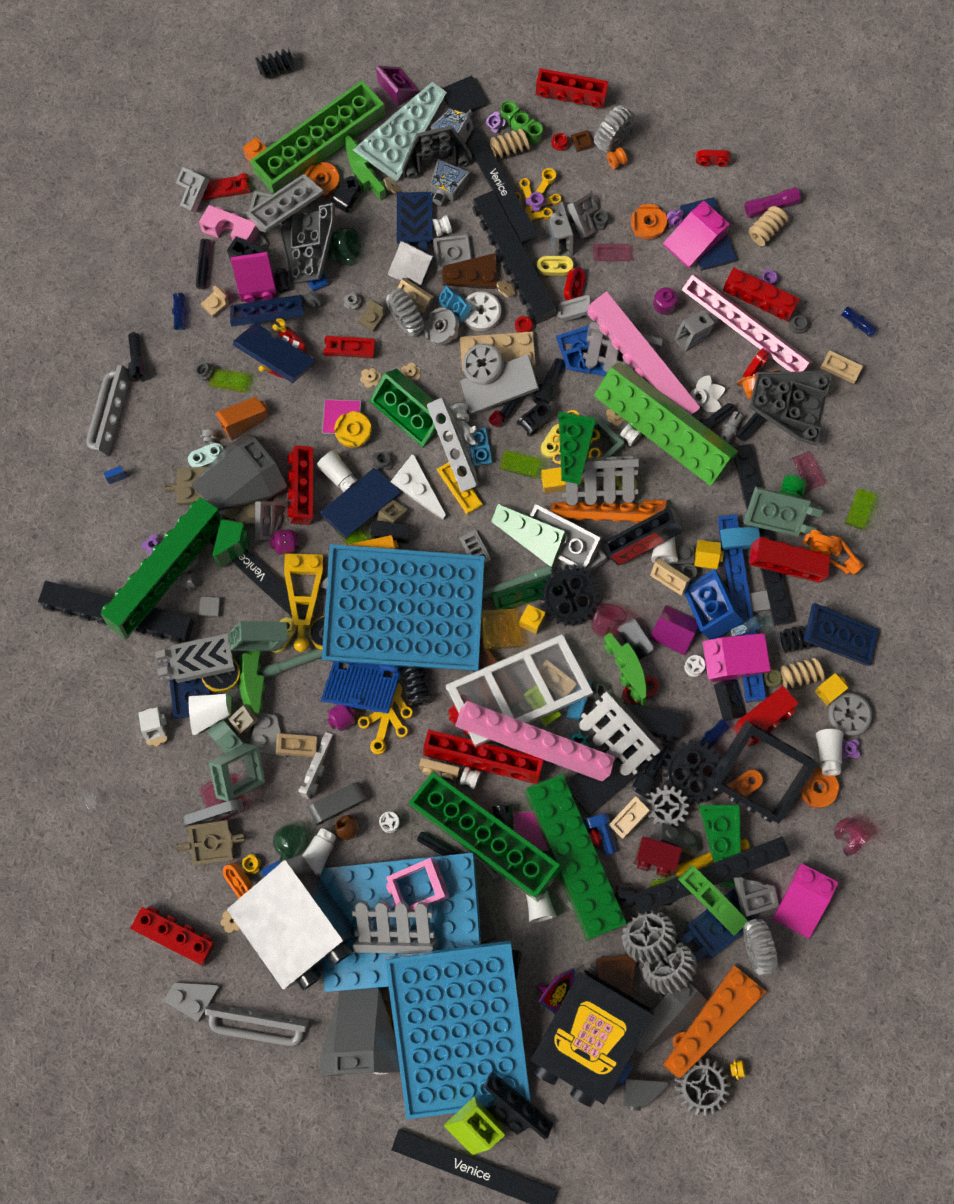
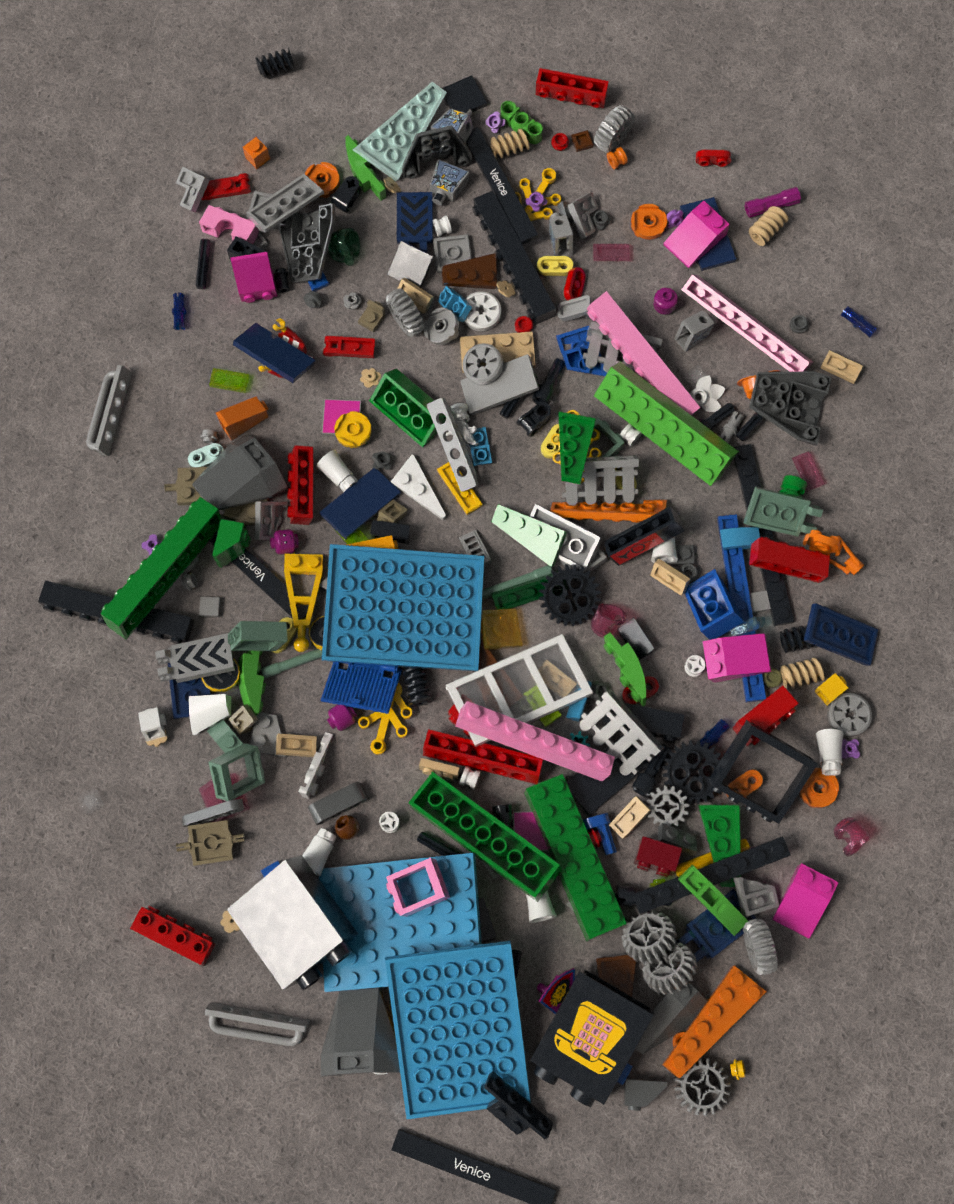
(115, 474): blue tile -> none
(136, 365): black piece -> none
(191, 998): light grey wing -> none
(204, 371): dark grey plate -> none
(216, 301): tan bracket -> none
(237, 879): orange plate -> none
(251, 859): yellow plate -> none
(266, 310): dark blue tile -> none
(290, 841): clear green piece -> none
(318, 137): bright green brick -> none
(393, 941): light grey fence -> none
(396, 84): magenta slope -> none
(414, 375): tan plant -> none
(475, 1127): lime slope -> none
(496, 418): dark red hinge -> none
(520, 464): clear neon green plate -> none
(532, 619): yellow brick -> none
(552, 480): yellow brick -> none
(617, 420): tan plant -> none
(674, 630): magenta slope -> none
(708, 554): yellow brick -> none
(729, 700): black slope -> none
(759, 360): red plate -> none
(760, 294): red brick -> none
(771, 275): medium lavender plate -> none
(860, 509): clear neon green plate -> none

